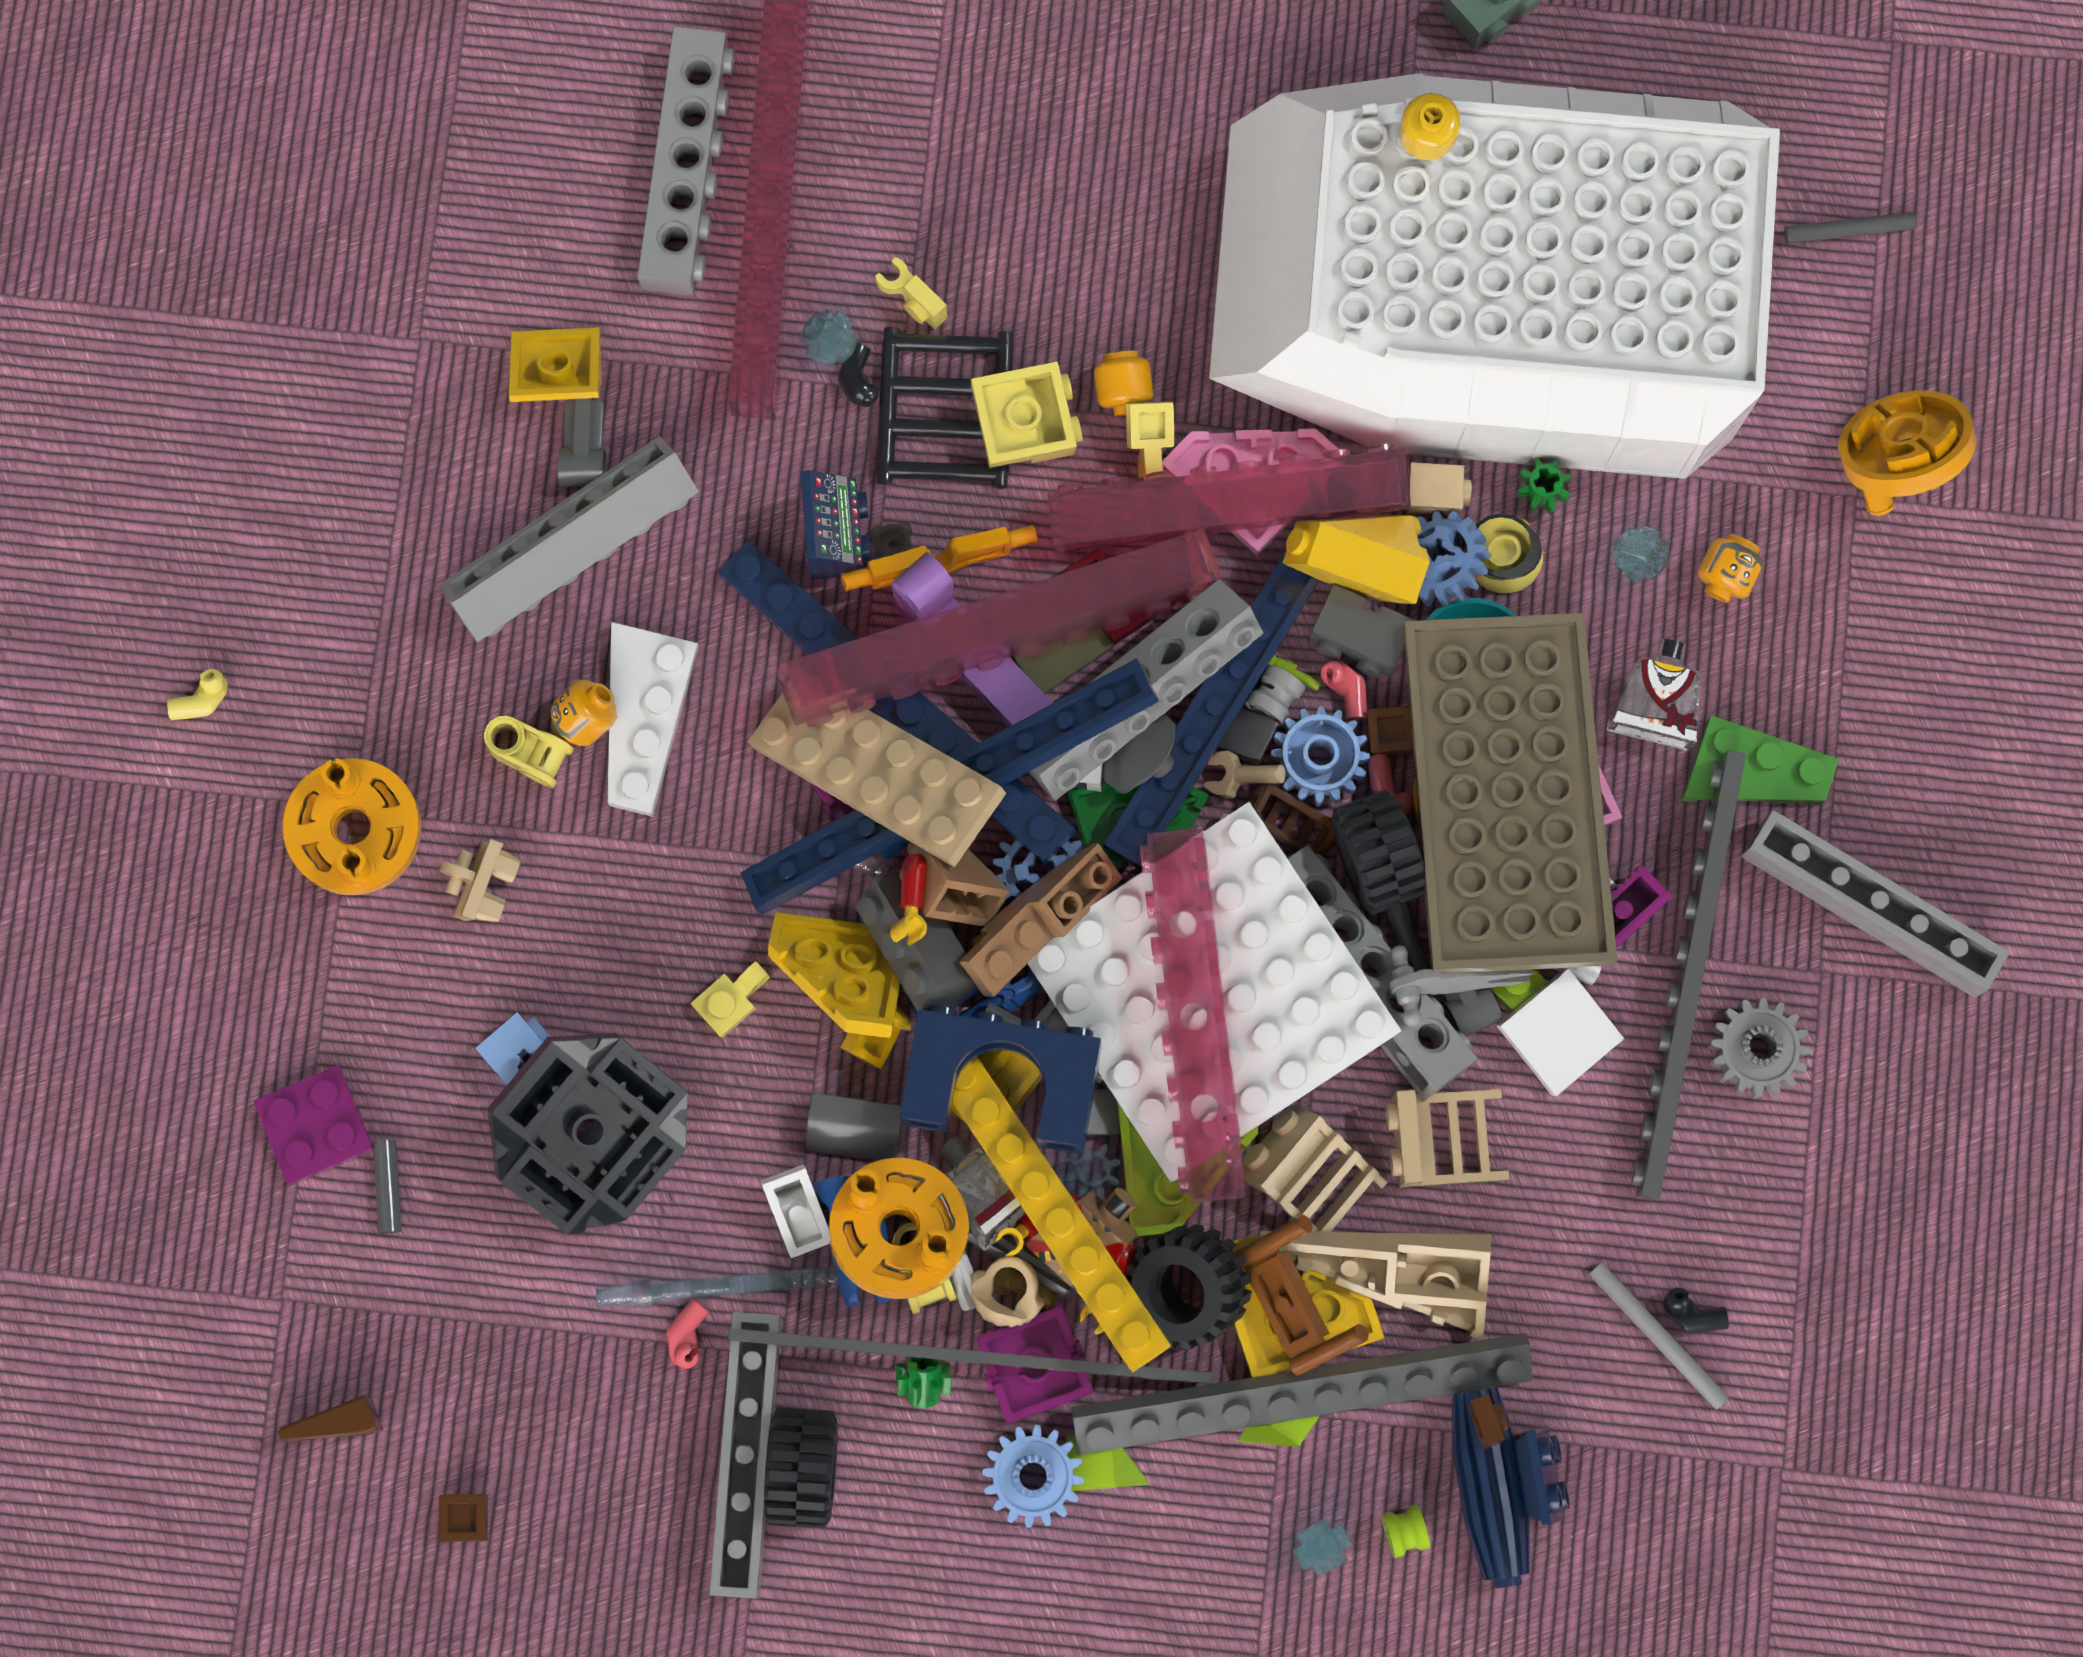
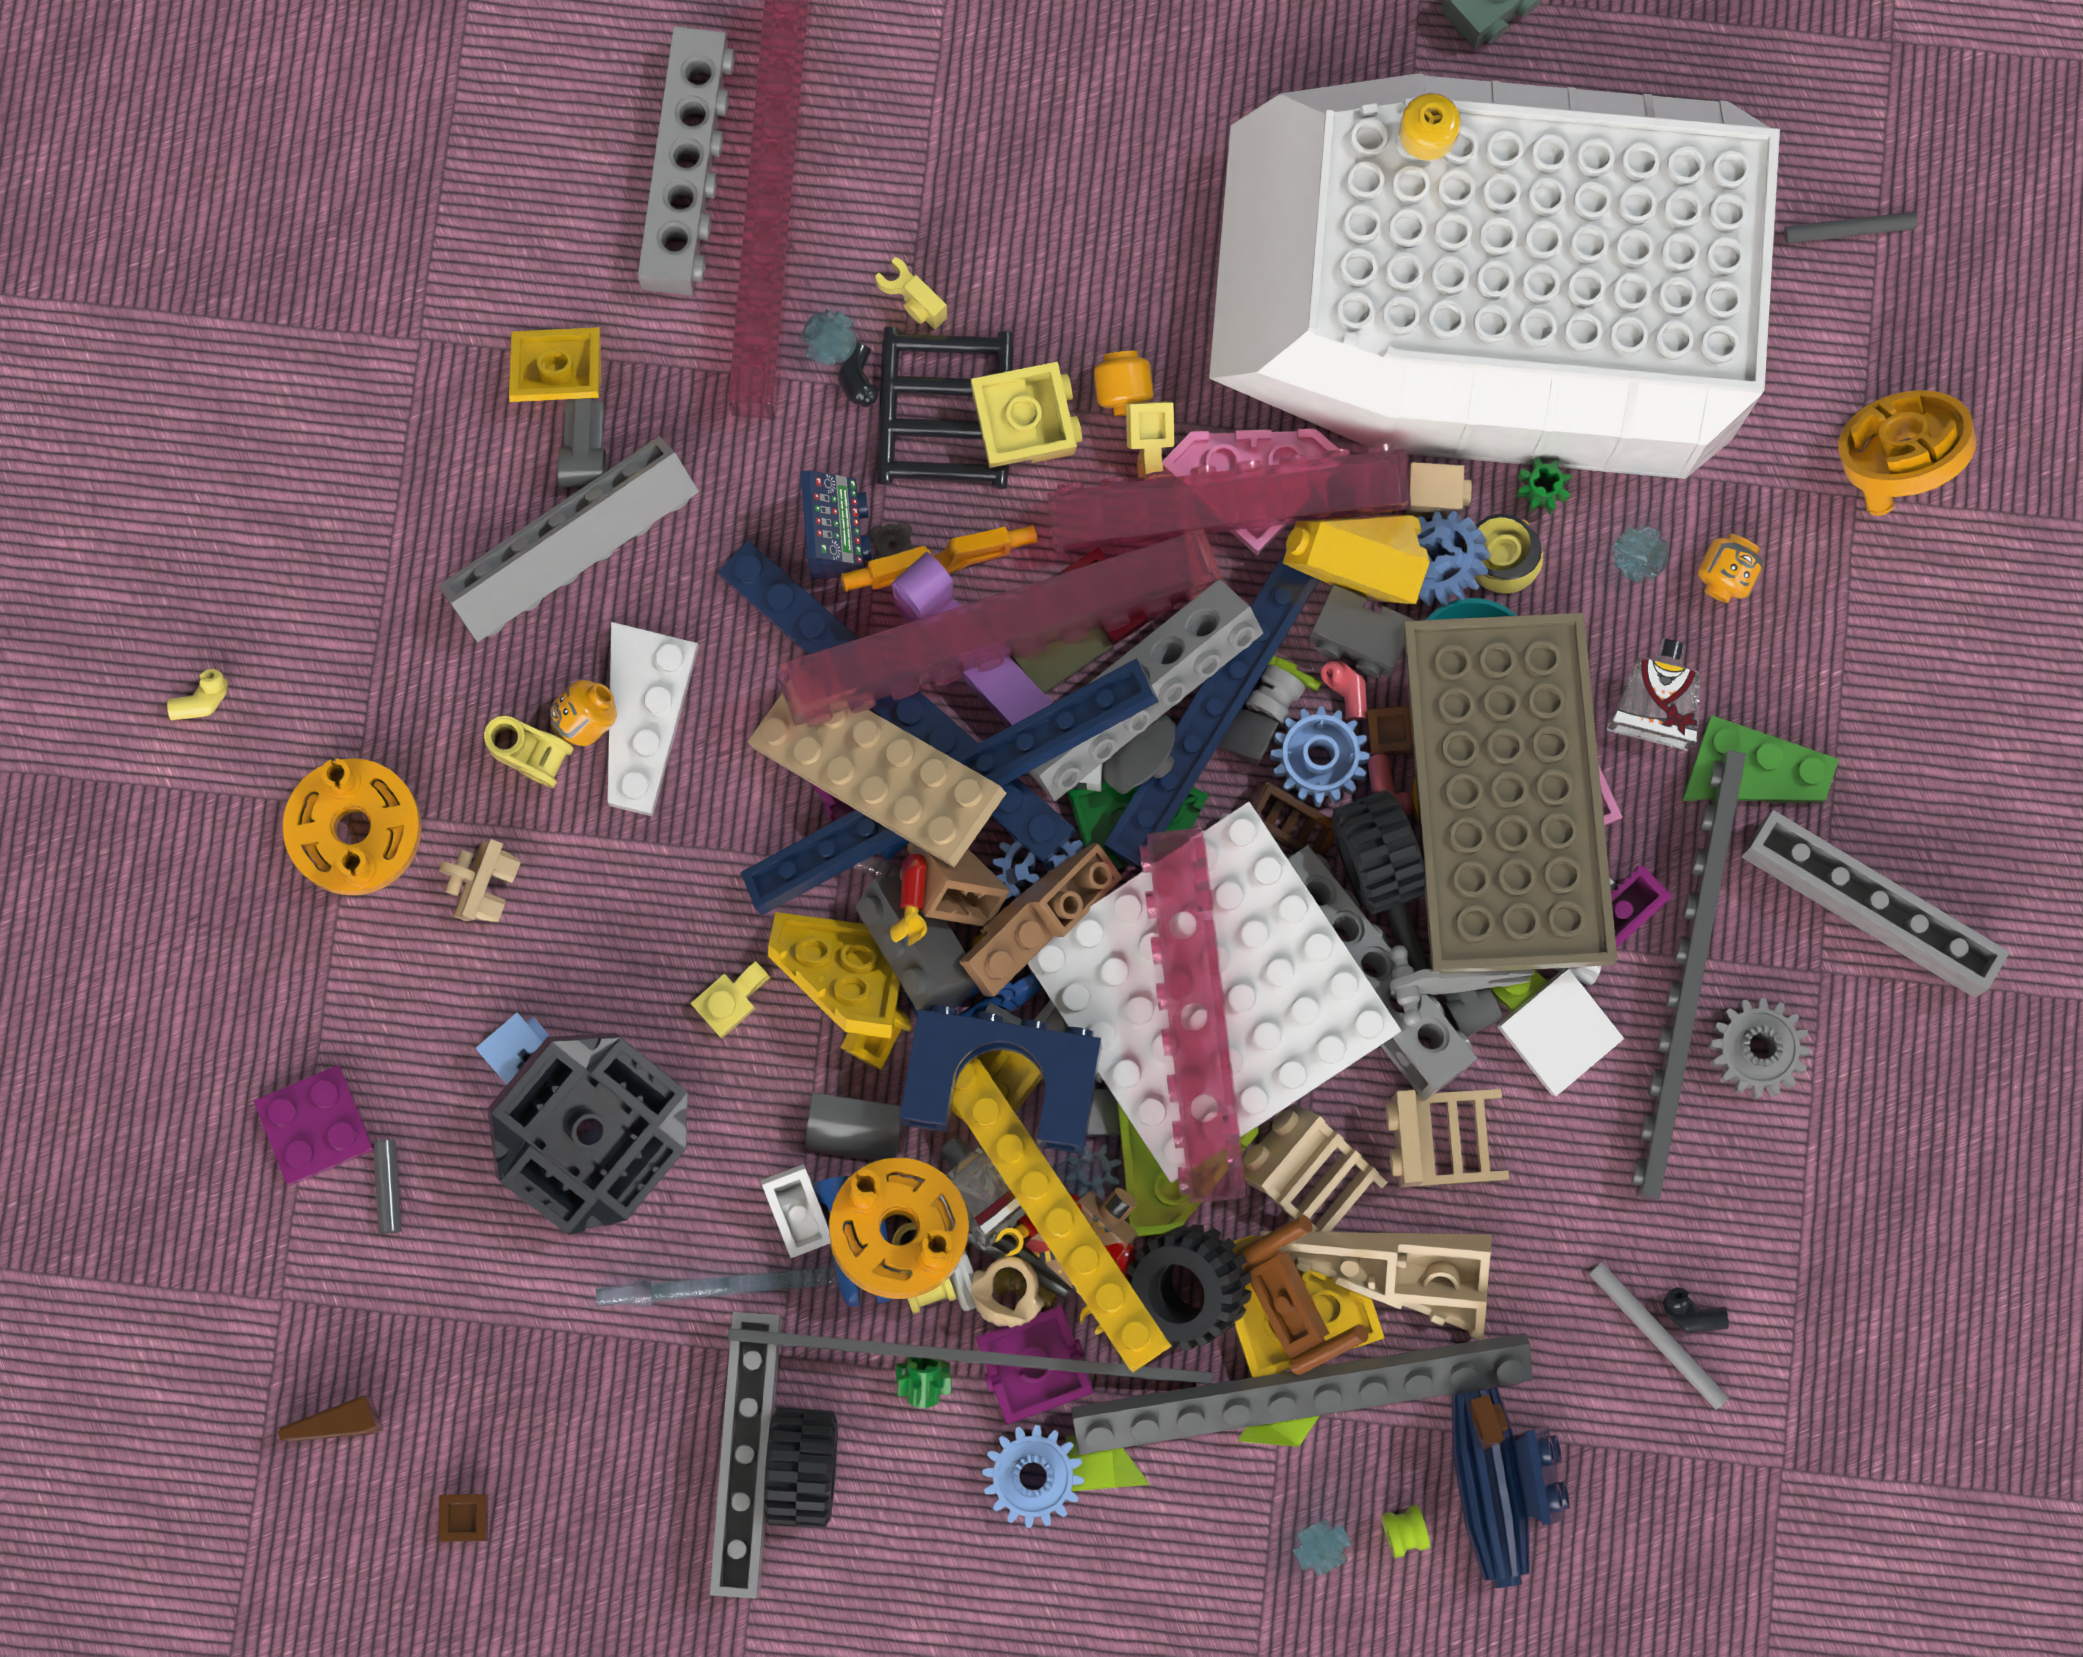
(682, 1334): coral arm -> none
(1238, 774): tan bar -> none

